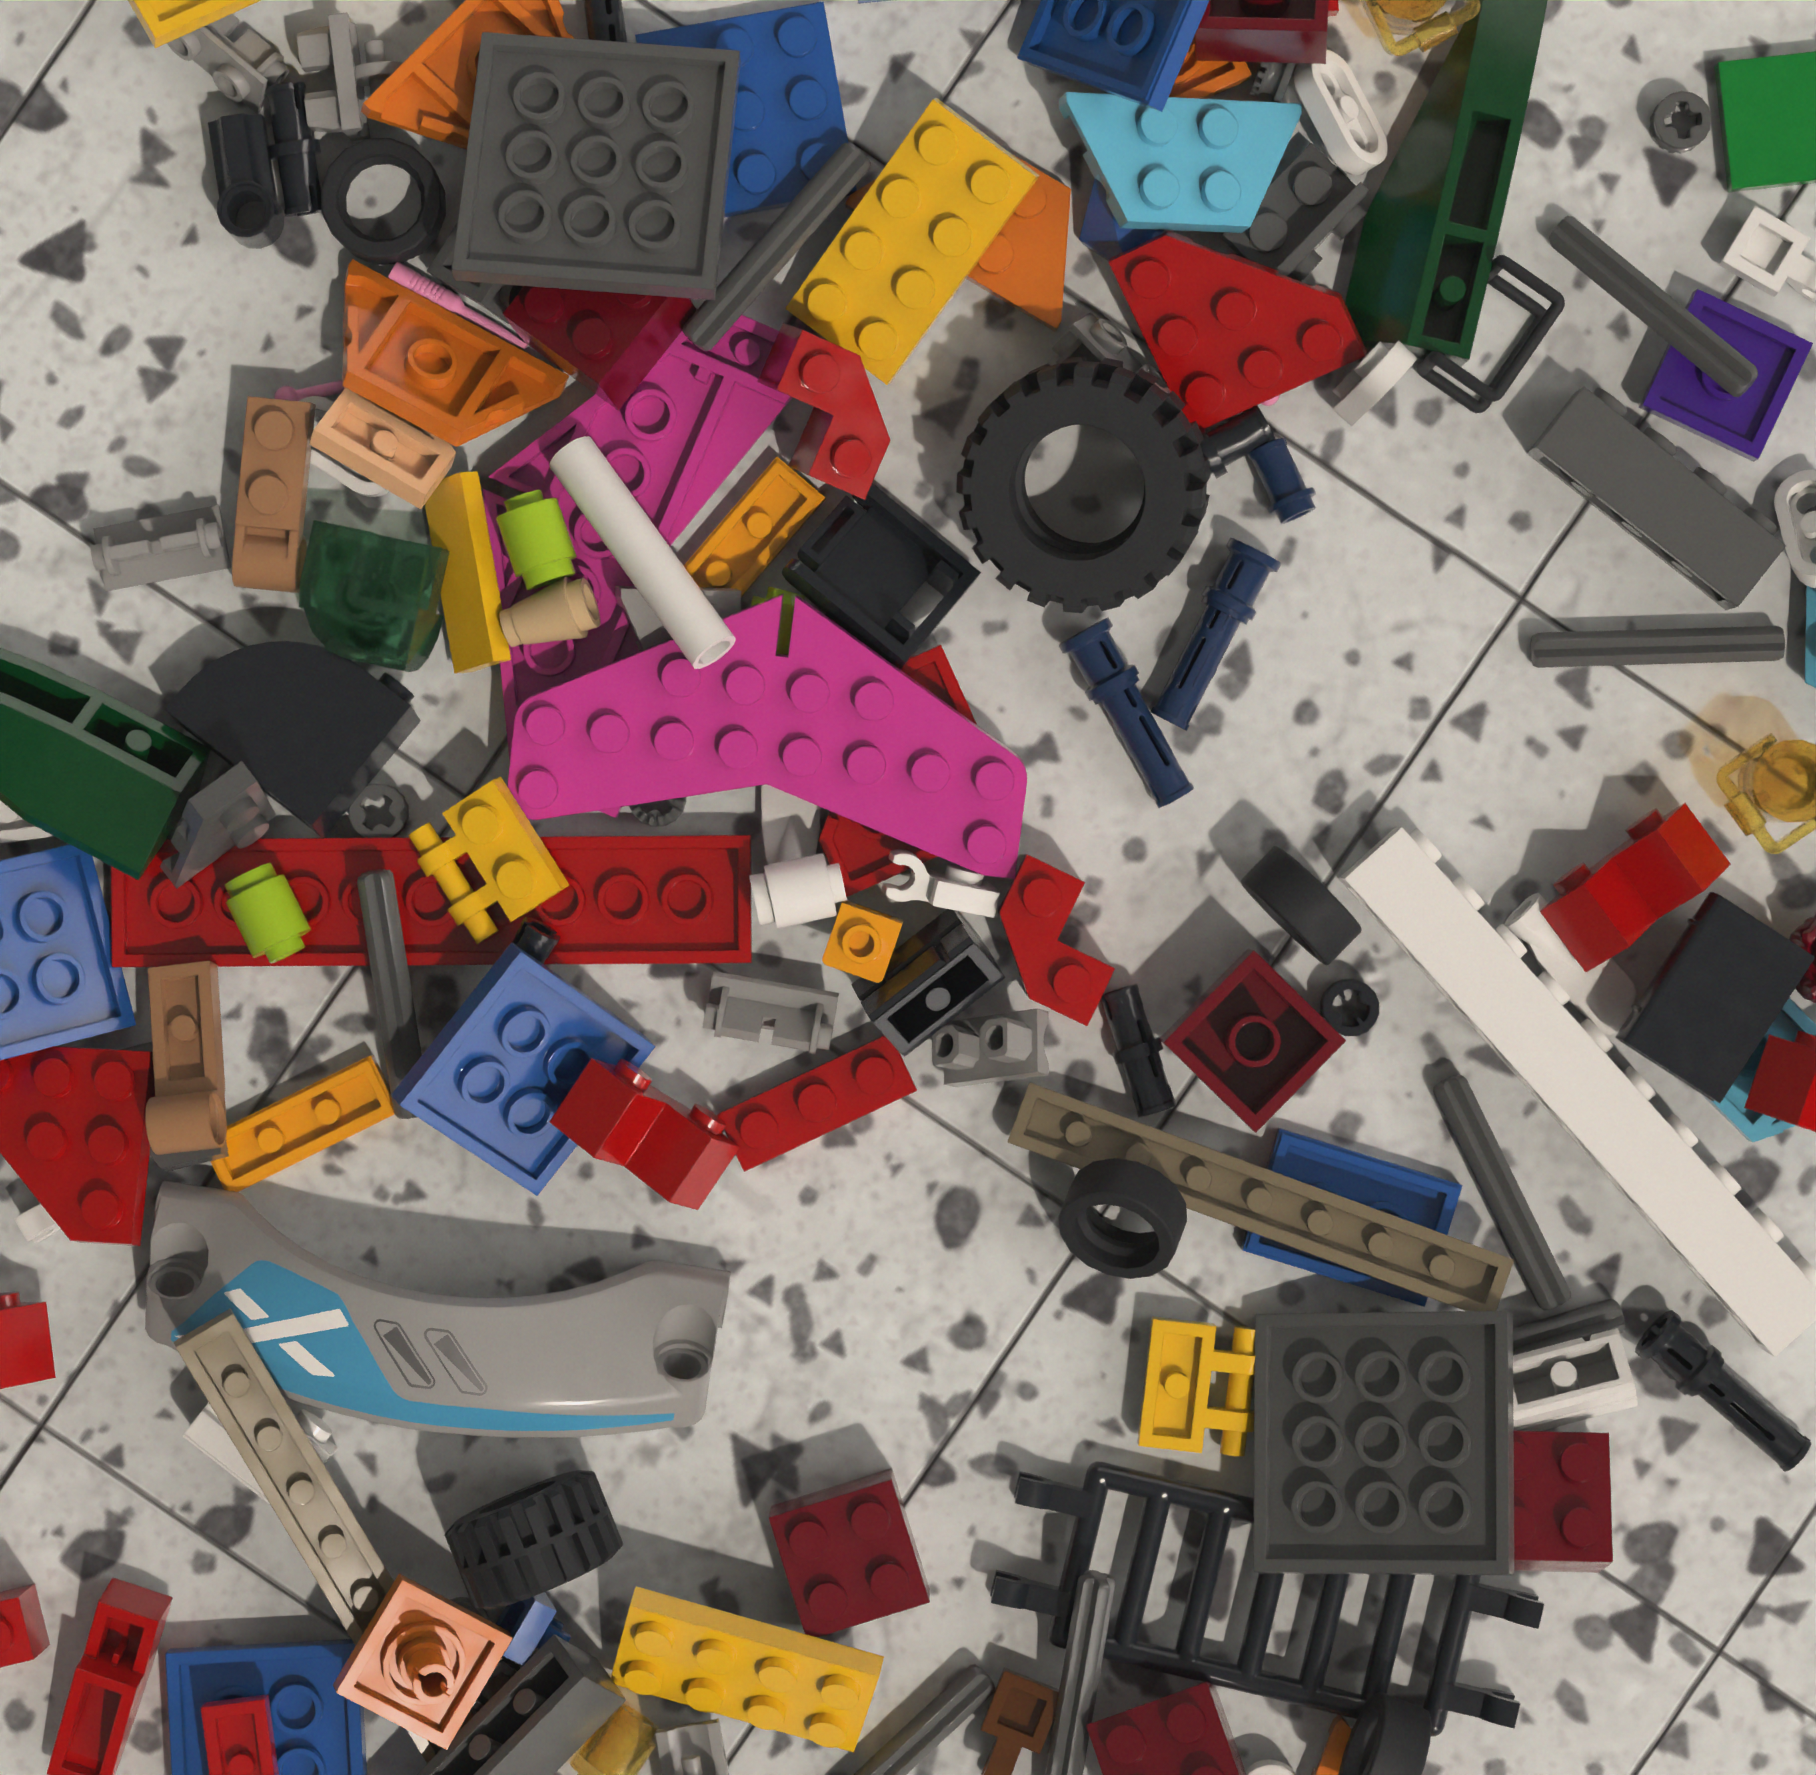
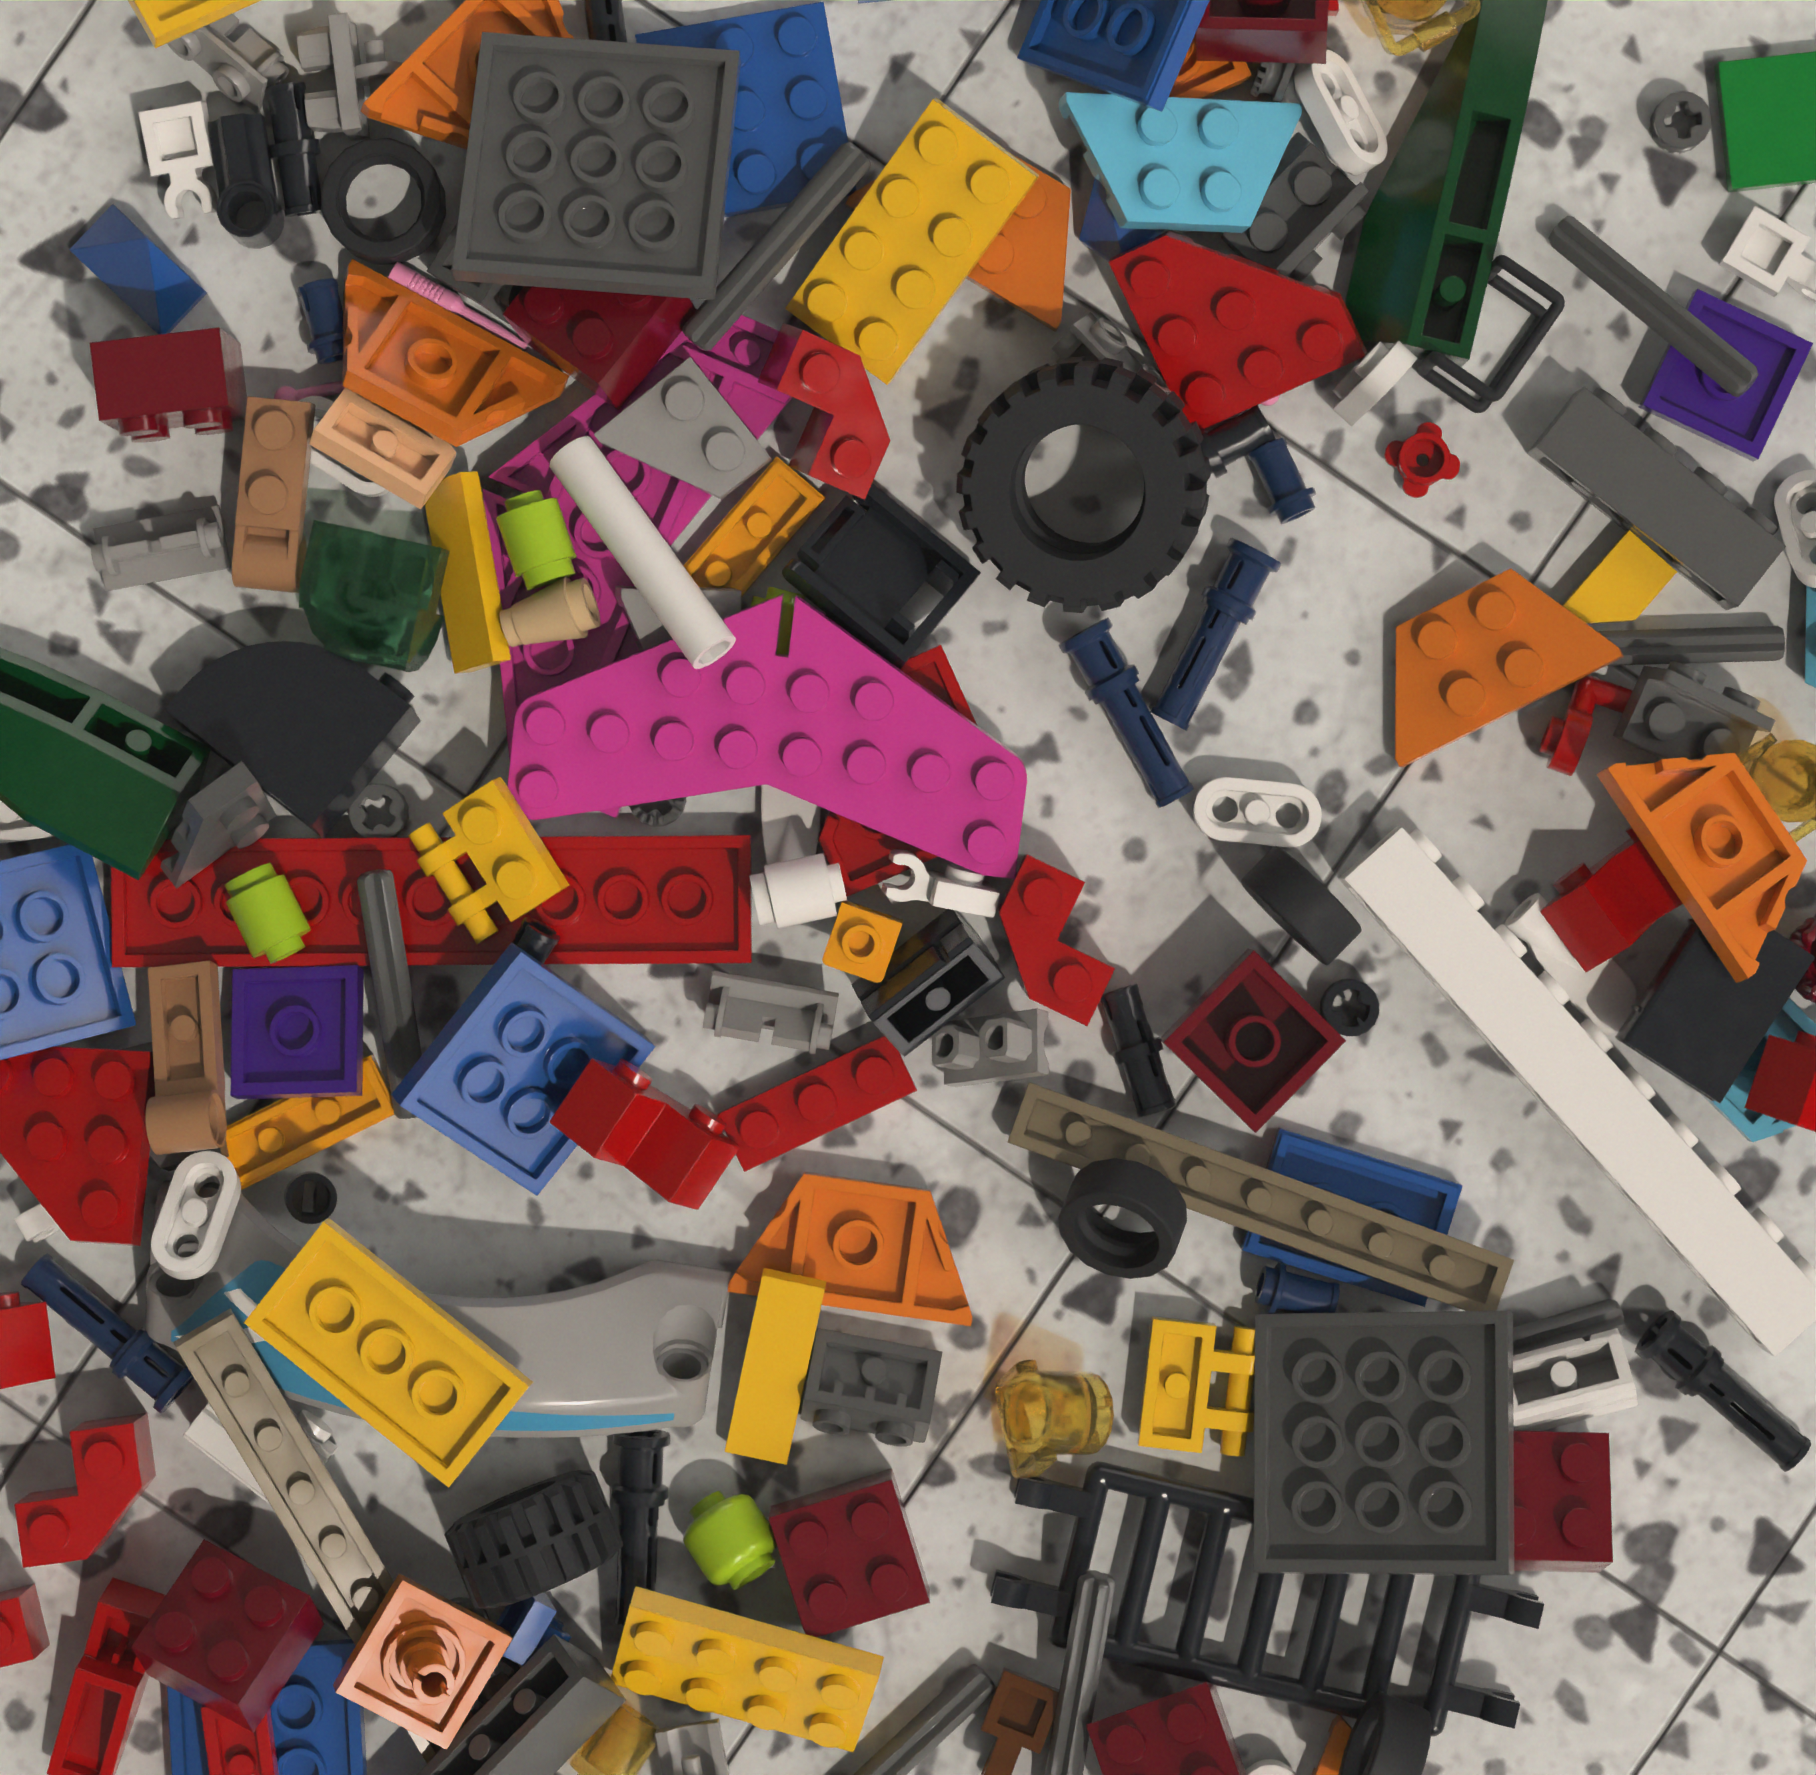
(111, 1472): none -> red brick
(131, 1350): none -> dark blue pin
(138, 271): none -> blue slope
(169, 383): none -> dark red brick
(180, 146): none -> white plate
(195, 1218): none -> white plate
(228, 1635): none -> dark red brick
(297, 1032): none -> dark purple plate
(323, 1197): none -> black hinge
(324, 319): none -> dark blue pin
(388, 1352): none -> yellow plate
(639, 1499): none -> black pin
(687, 433): none -> light grey wing
(730, 1539): none -> lime head
(775, 1366): none -> yellow tile
(870, 1244): none -> orange wing
(871, 1387): none -> dark grey bracket
(1051, 1415): none -> clear yellow piece
(1256, 812): none -> white plate
(1295, 1292): none -> dark blue pin
(1440, 462): none -> red plate
(1485, 660): none -> orange wing
(1502, 1192): dark grey axle -> none
(1567, 737): none -> red plate
(1620, 583): none -> yellow tile
(1680, 717): none -> dark grey bracket
(1714, 847): none -> orange wing

